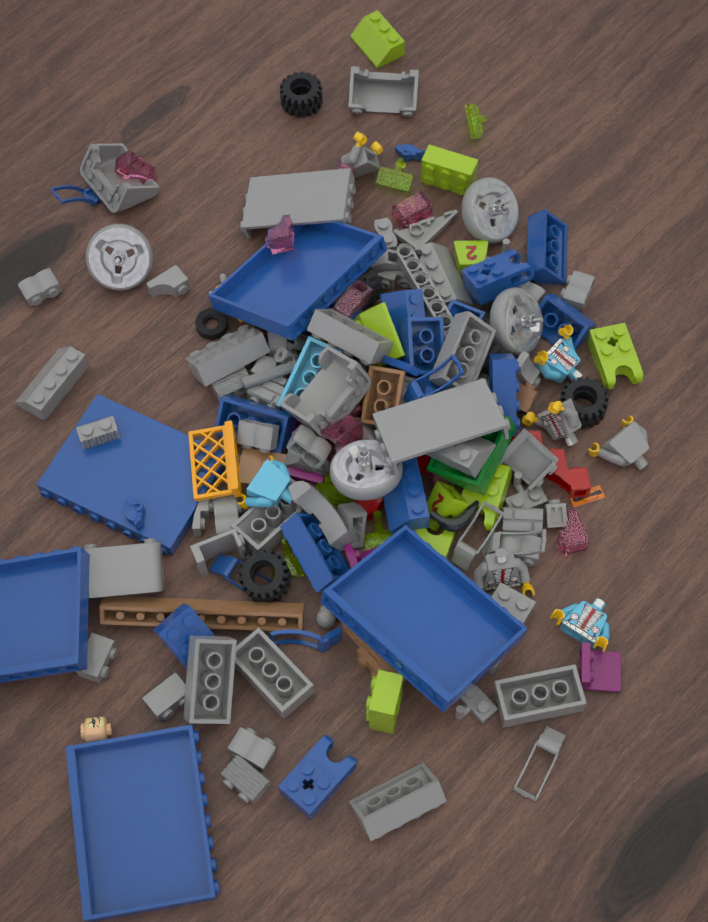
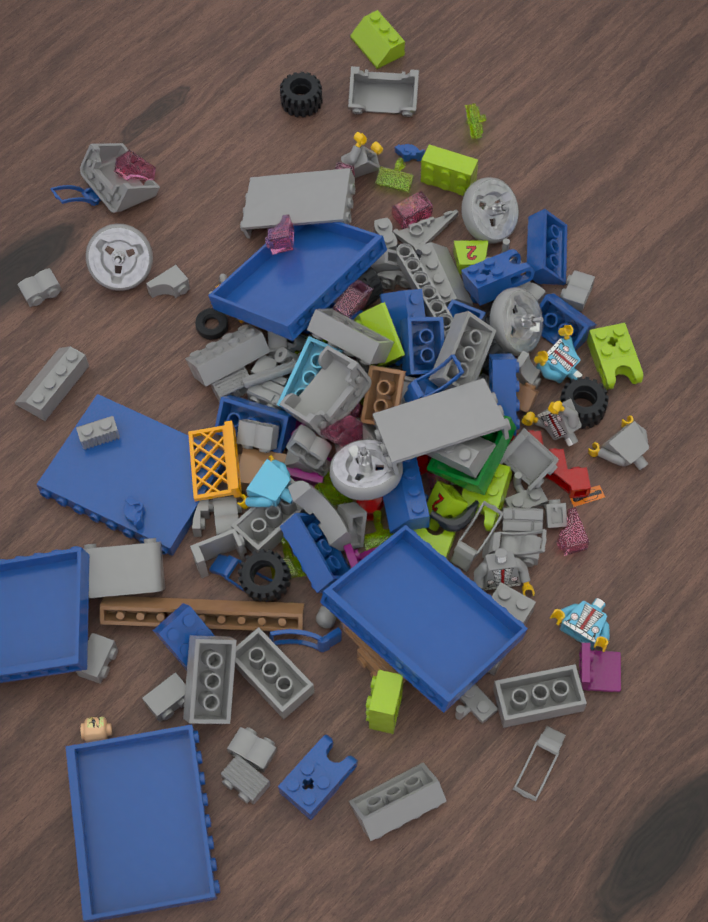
(400, 365): blue tile -> none

